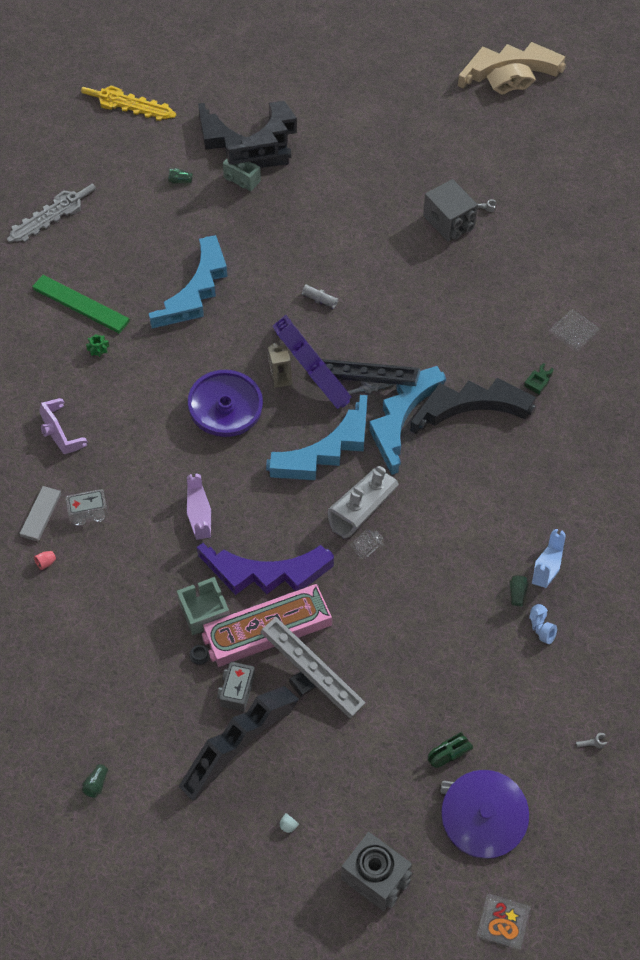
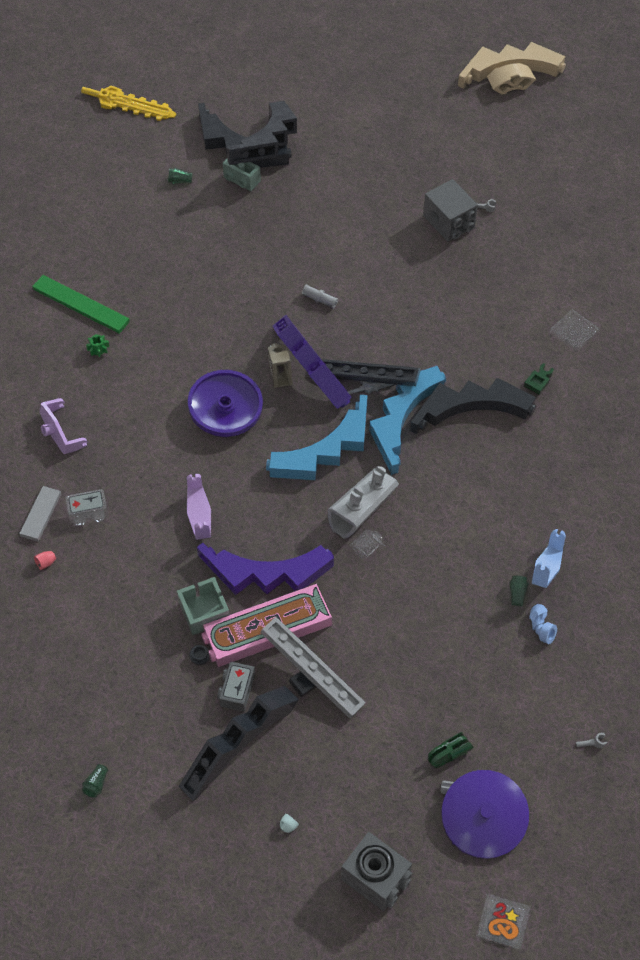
(64, 203): light grey bar -> none
(187, 302): dark azure arch -> none

